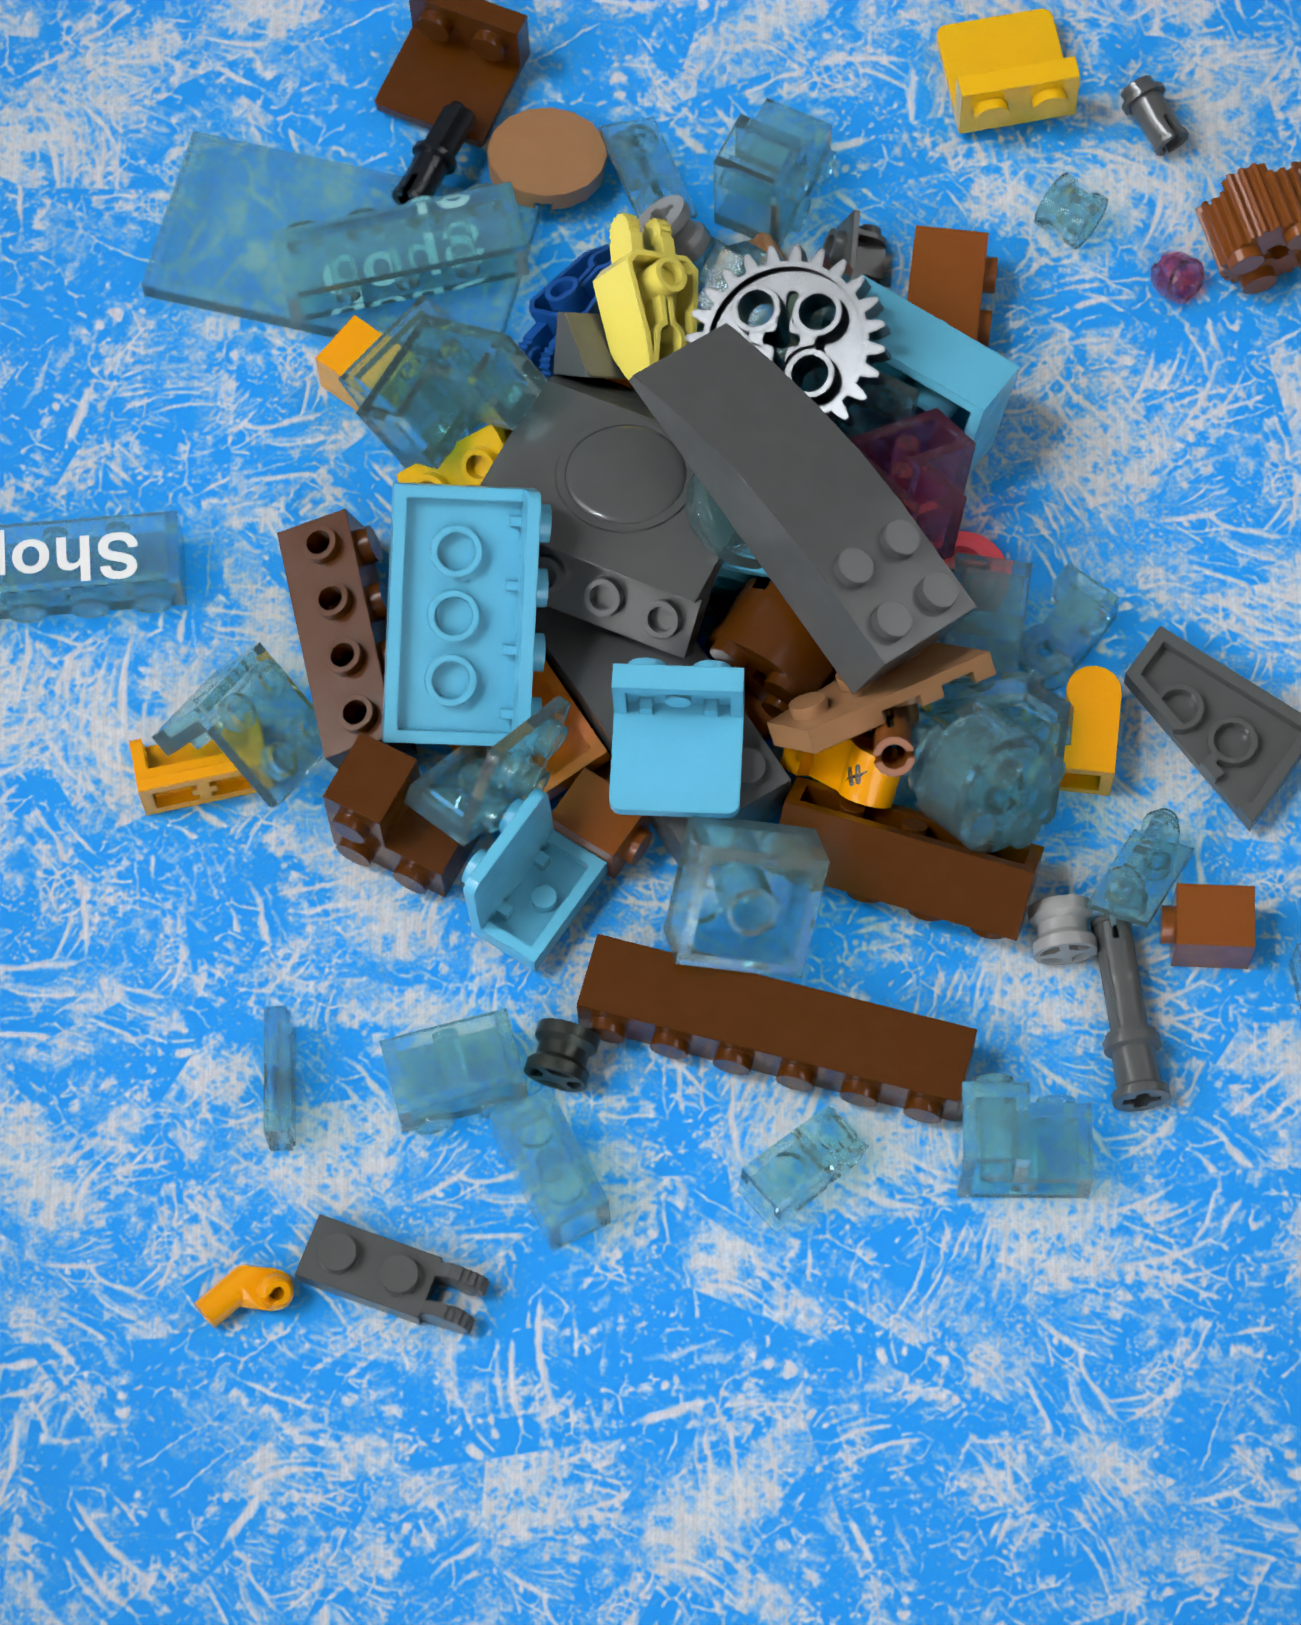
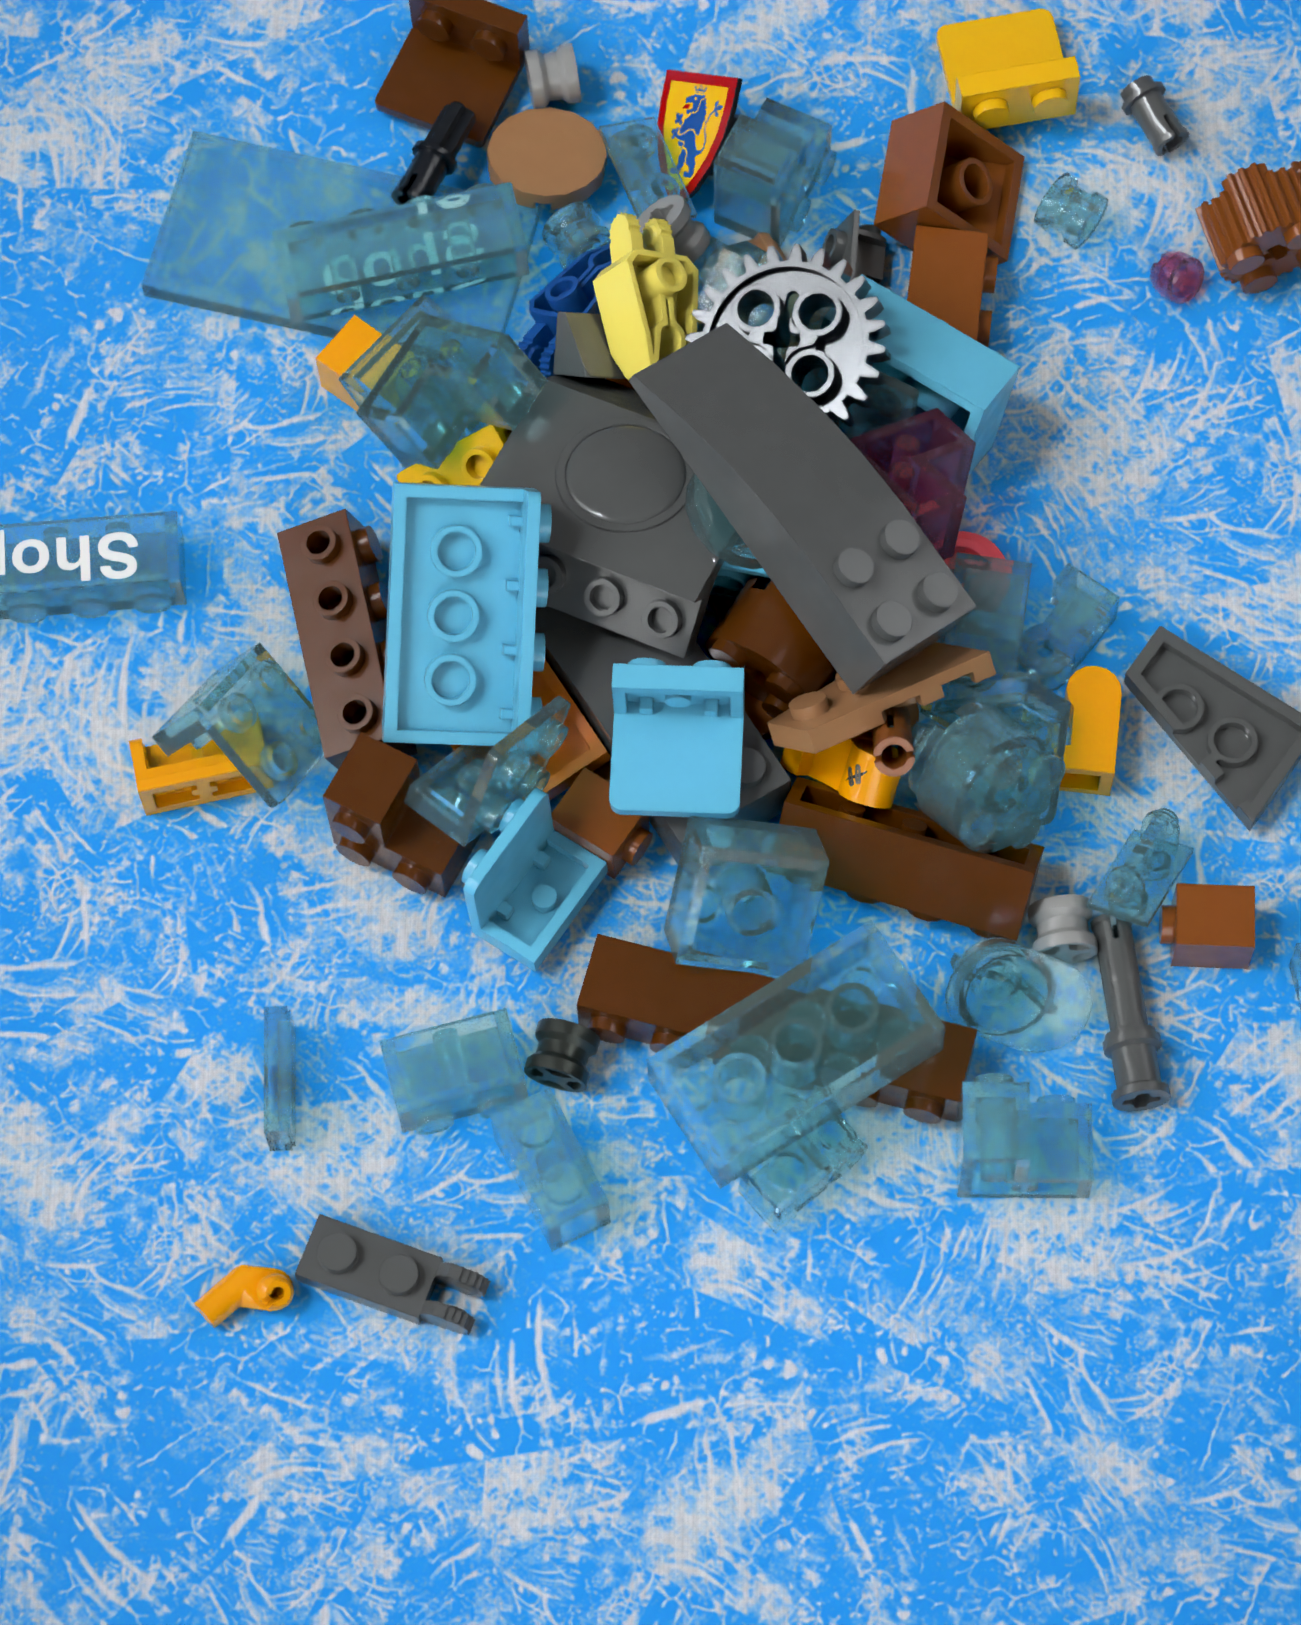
(552, 76): none -> light grey wheel
(574, 231): none -> clear light blue wheel
(696, 120): none -> shield
(796, 1053): none -> clear light blue brick
(949, 176): none -> dark orange slope
(1017, 995): none -> clear light blue piece

